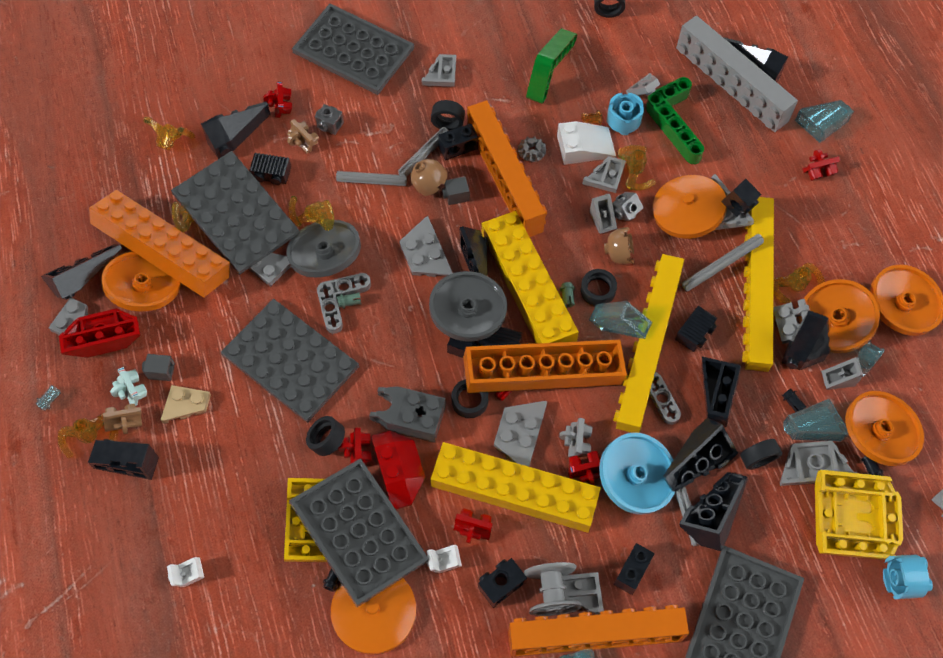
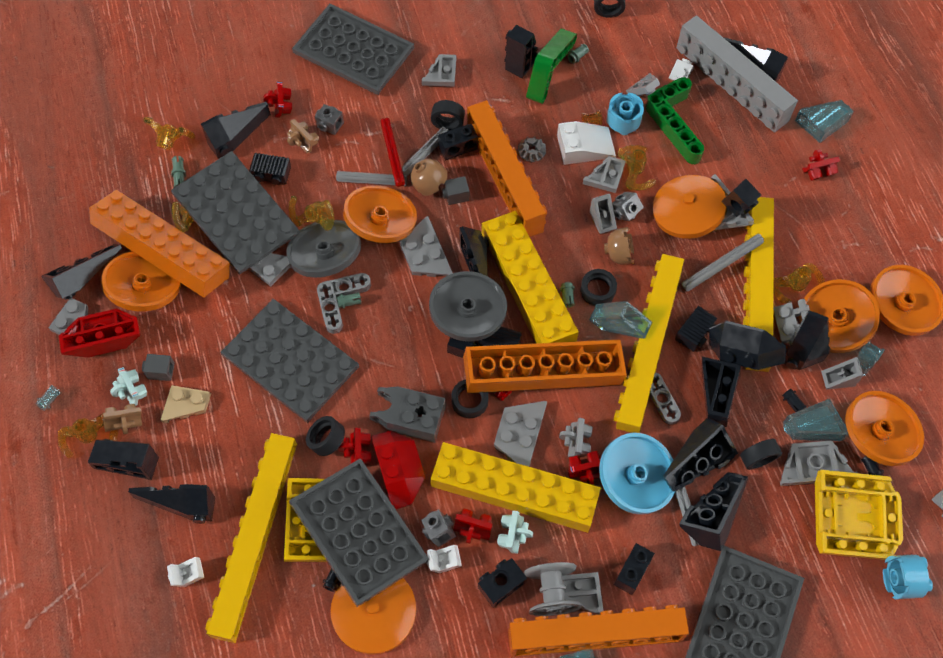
(178, 172): none -> sand green pin
(188, 501): none -> black wedge
(252, 539): none -> yellow brick
(380, 214): none -> orange dish
(392, 152): none -> red axle
(438, 528): none -> flat silver brick
(517, 532): none -> light aqua hips
(520, 51): none -> black wedge
(575, 55): none -> sand green pin
(681, 69): none -> white bracket
(746, 346): none -> black wedge

